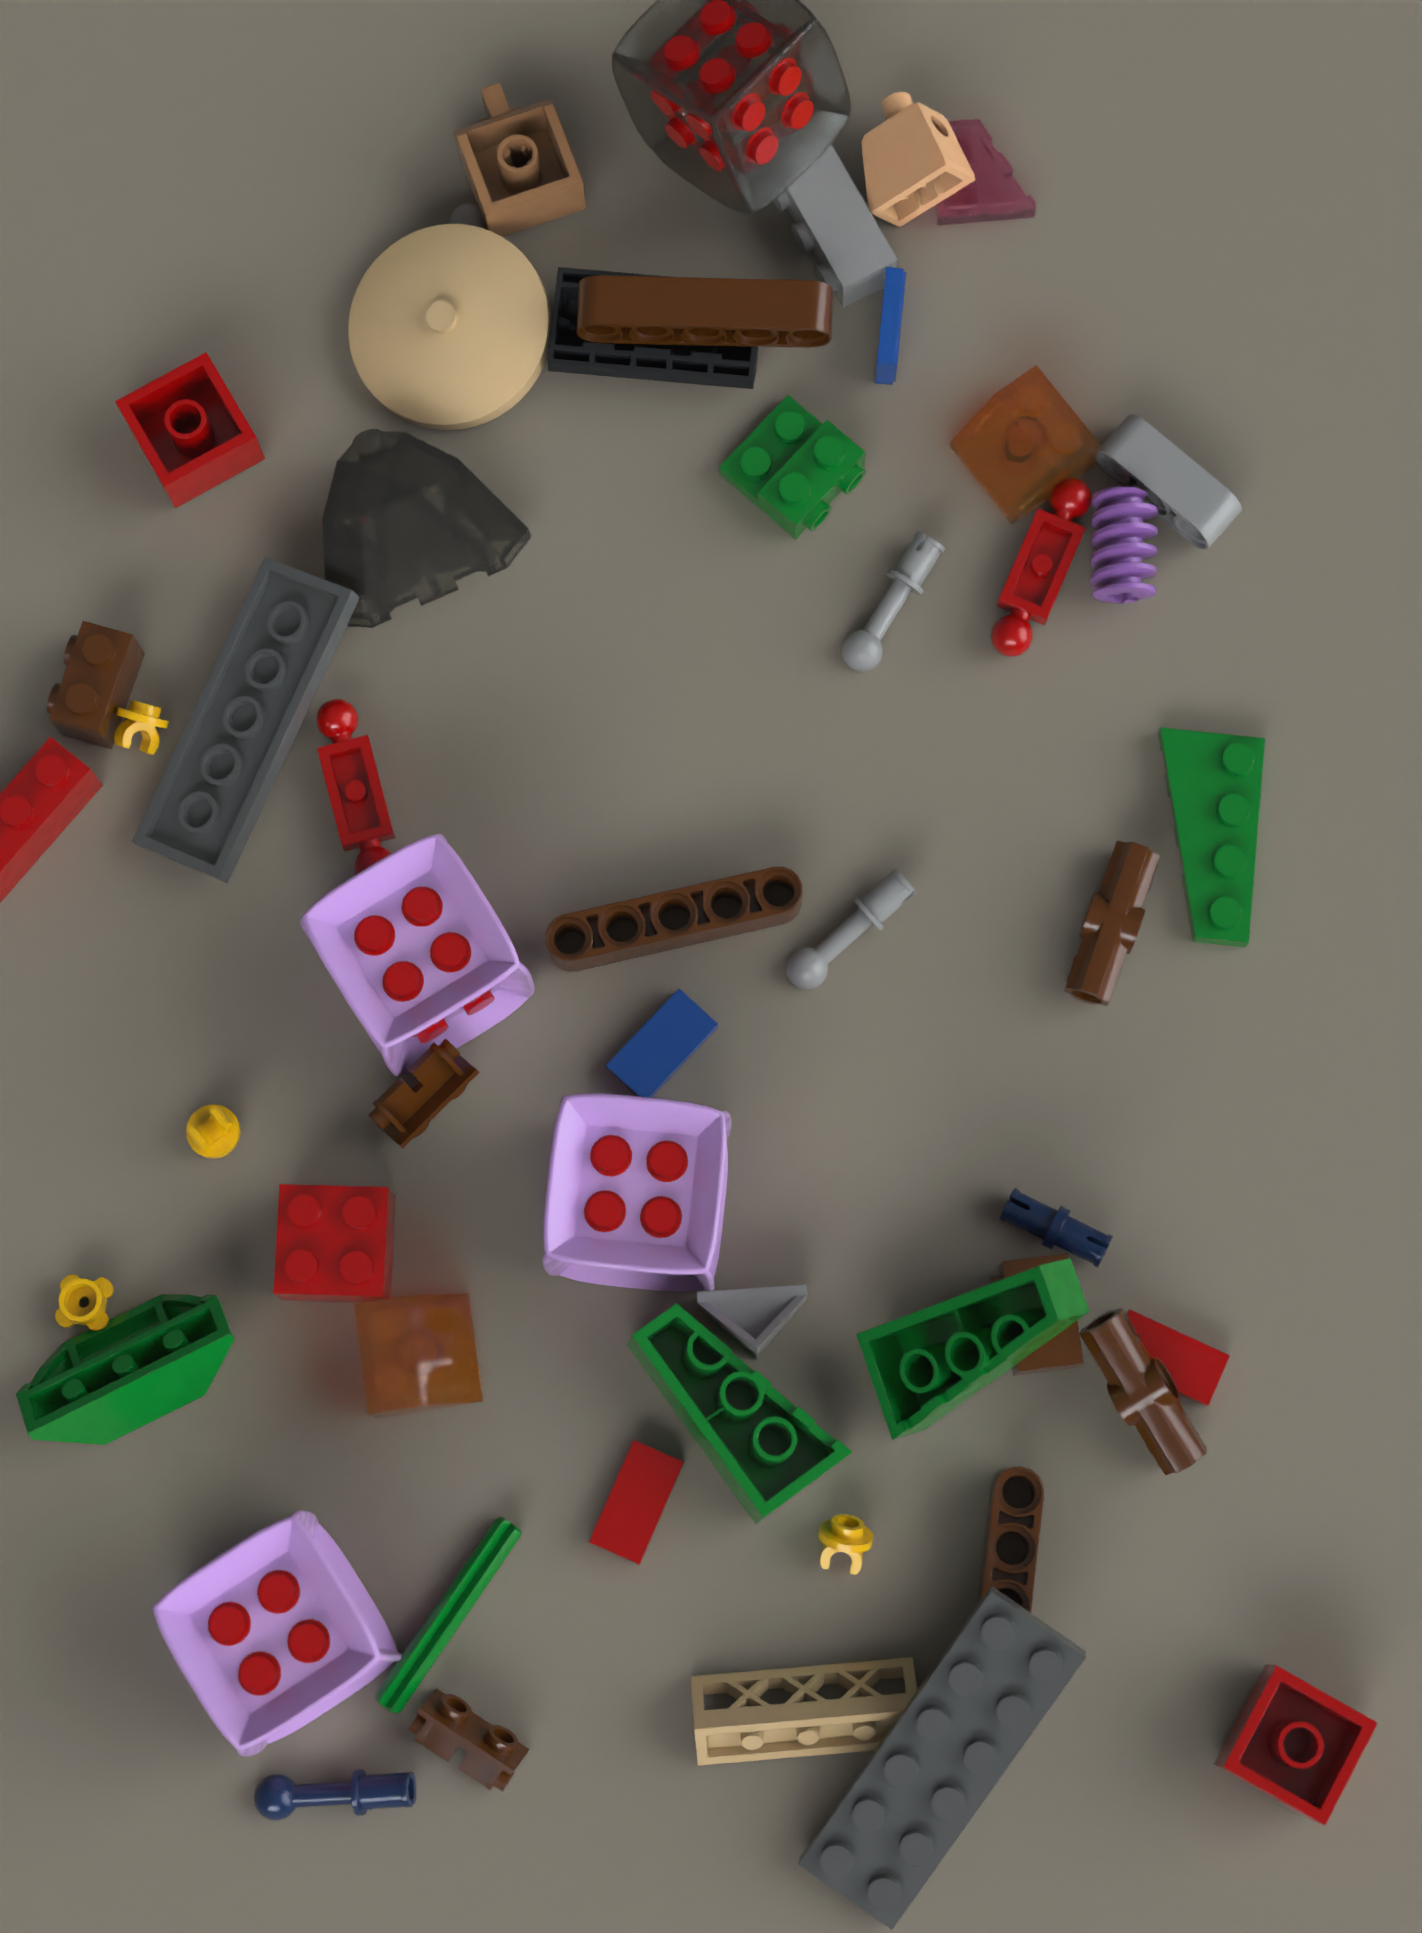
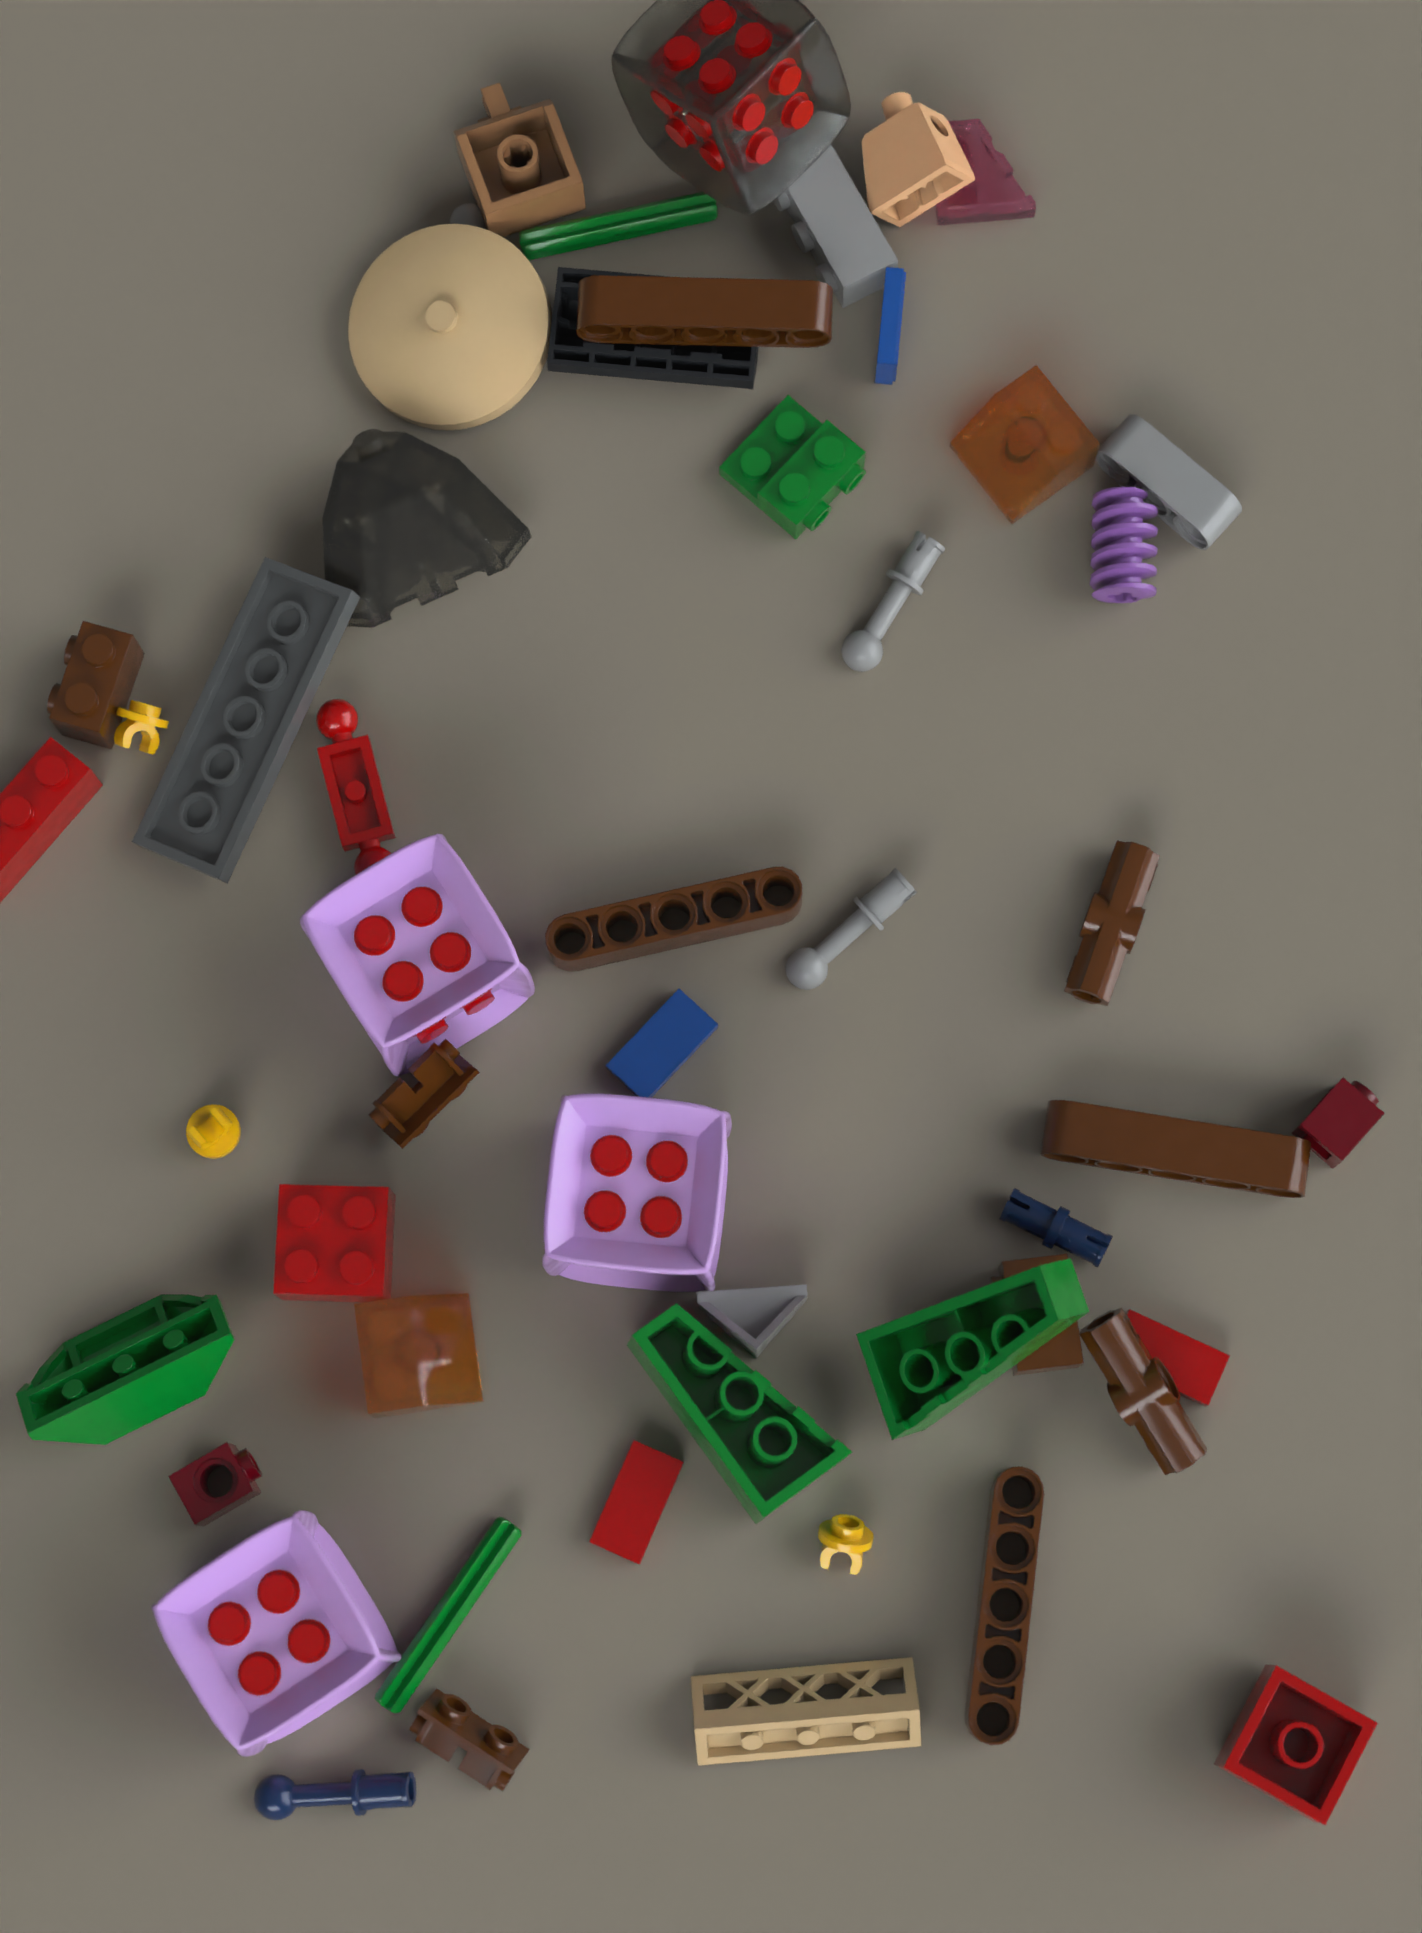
(76, 1288): yellow plate -> none
(190, 429): red brick -> none
(192, 1483): none -> dark red brick
(617, 225): none -> green axle
(942, 1757): dark grey plate -> none
(1041, 567): red plate -> none
(1176, 1148): none -> reddish brown beam
(1215, 811): green wing -> none
(1340, 1121): none -> dark red brick

